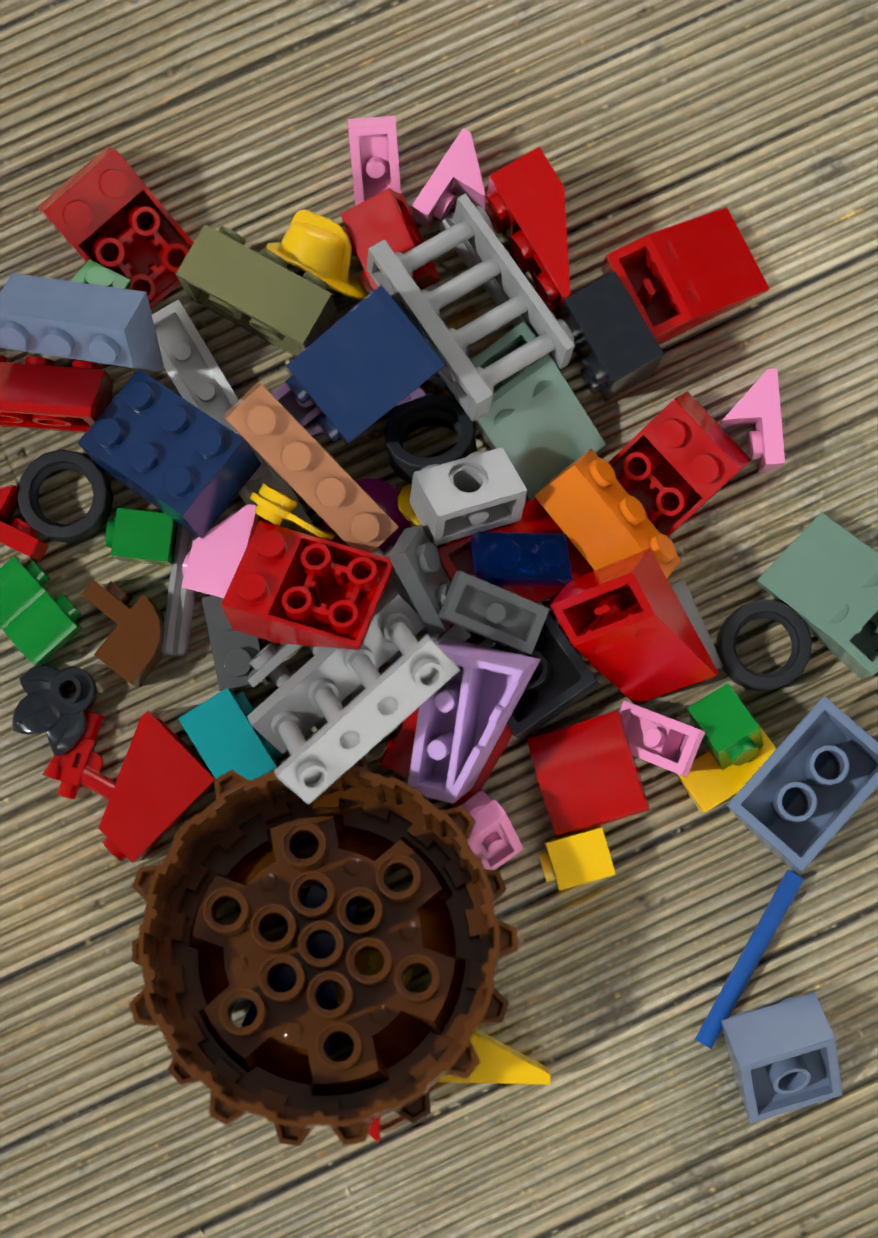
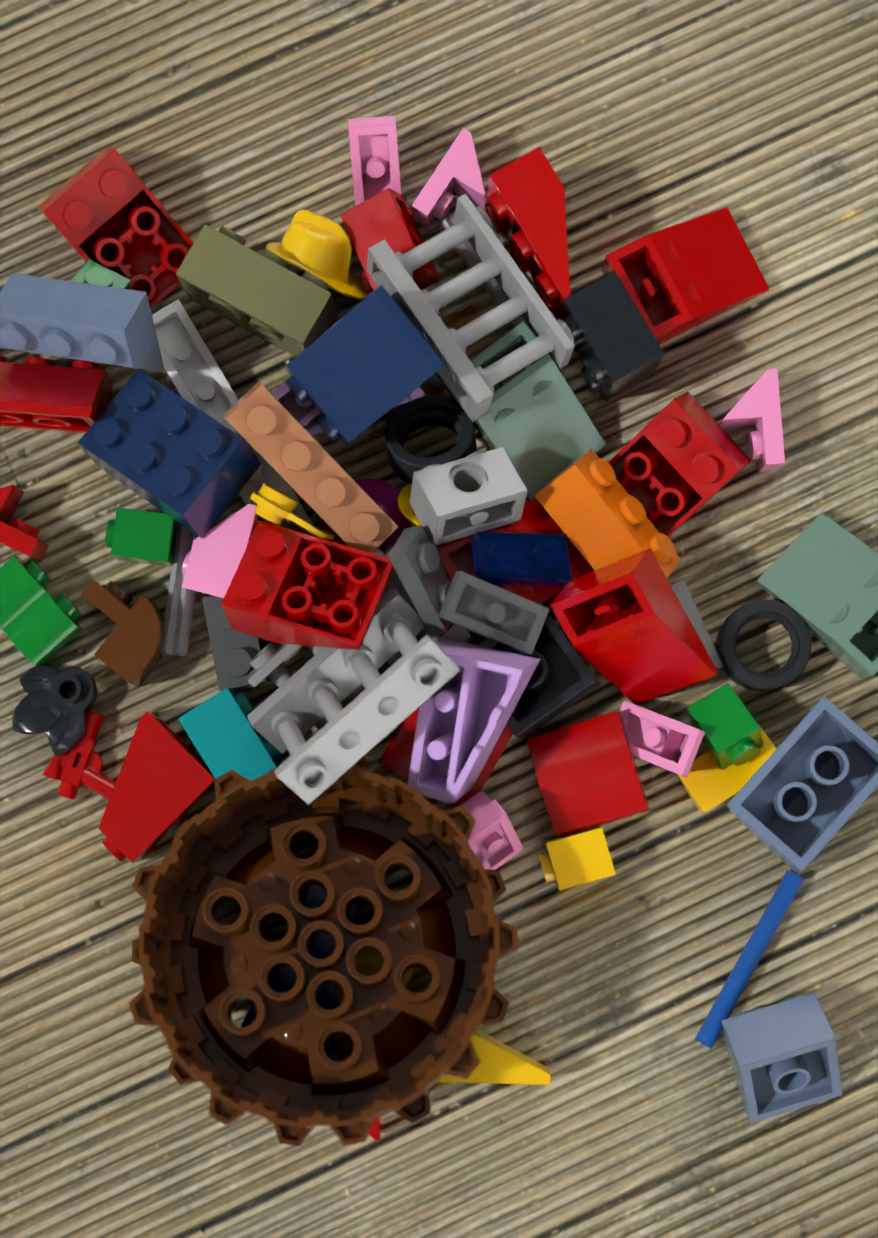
(45, 466): black tyre -> none

